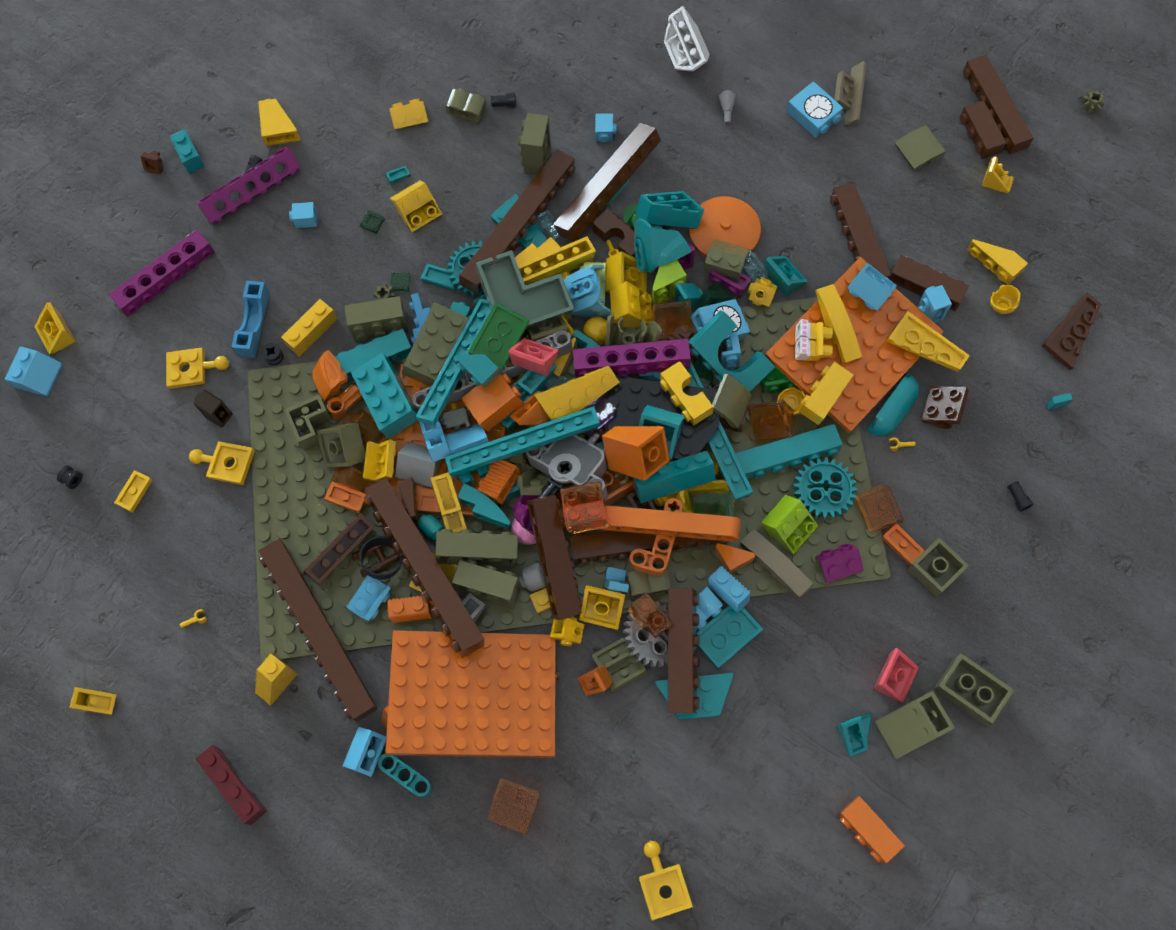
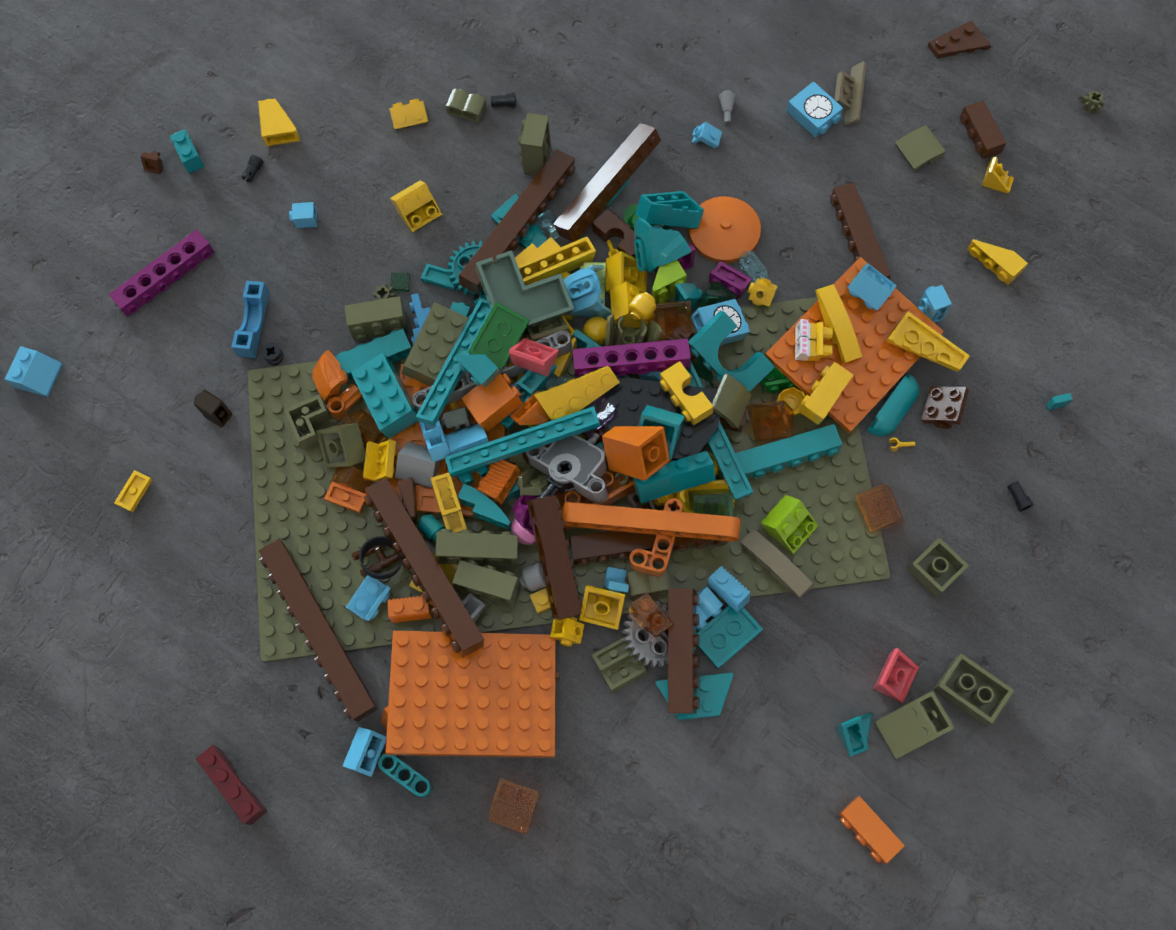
(53, 330): yellow slope -> none
(69, 477): black wheel -> none
(92, 701): yellow slope -> none
(194, 619): yellow hand -> none
(196, 373): yellow plate -> none
(218, 462): yellow plate -> none
(272, 679): yellow slope -> none
(283, 156): magenta brick -> none
(309, 327): yellow brick -> none
(339, 549): reddish brown brick -> none
(372, 222): clear green tile -> none
(397, 175): teal piece -> none
(584, 507): clear orange slope -> none
(595, 680): orange slope -> none
(604, 128): medium azure brick -> none
(642, 306): none -> yellow head
(670, 876): yellow plate -> none
(685, 42): white wedge -> none
(707, 134): none -> medium azure bracket
(726, 259): olive slope -> none
(731, 357): medium azure bracket -> none
(733, 558): orange slope -> none
(784, 274): teal slope -> none
(825, 471): teal gear -> none
(840, 562): magenta bracket -> none
(903, 544): orange plate -> none
(919, 277): reddish brown brick -> none
(961, 39): none -> reddish brown wing
(989, 87): reddish brown brick -> none
(1005, 299): yellow hair -> none
(1070, 334): reddish brown wing -> none

